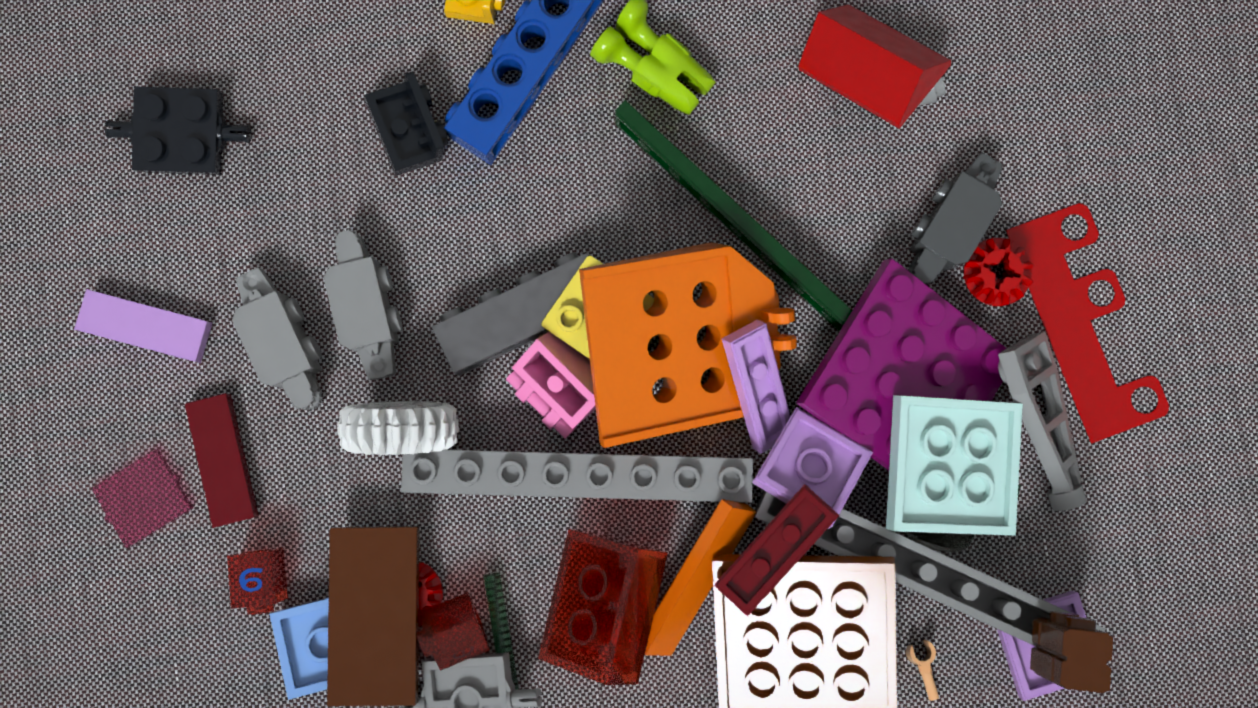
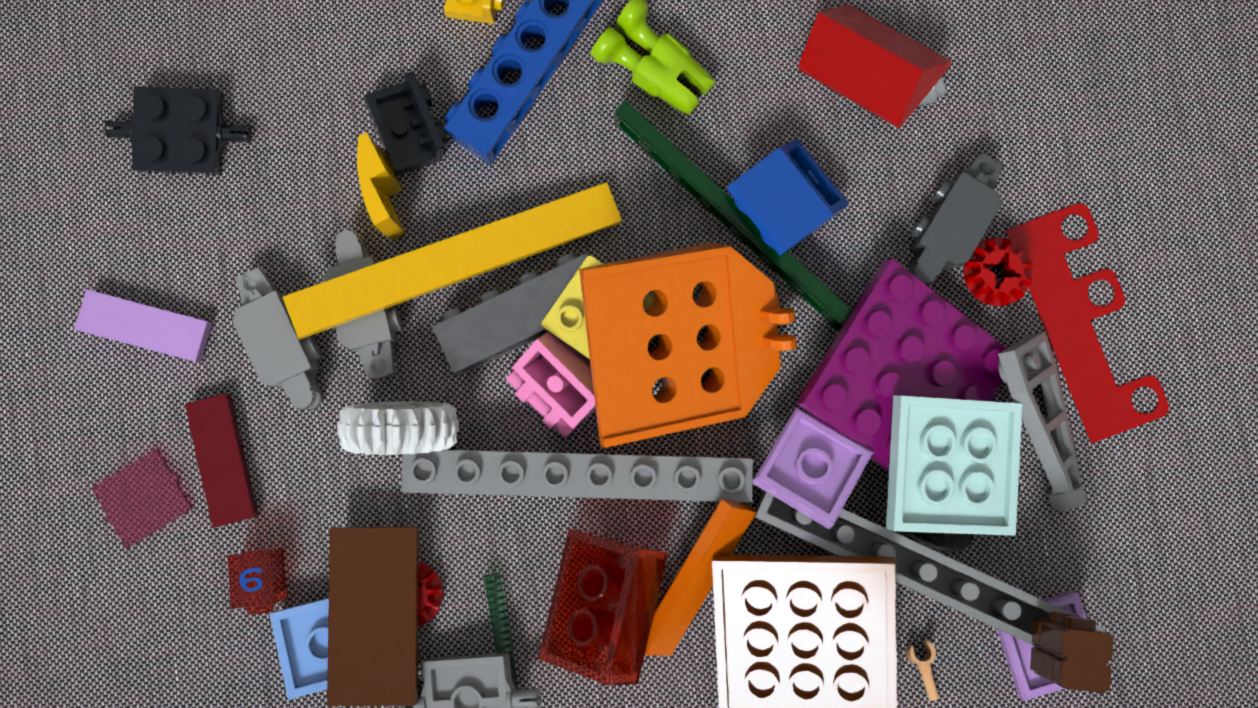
(376, 185): none -> yellow slope
(451, 260): none -> yellow tile
(452, 631): clear red brick -> none
(757, 383): lavender tile -> none
(776, 550): dark red tile -> none
(787, 196): none -> blue slope

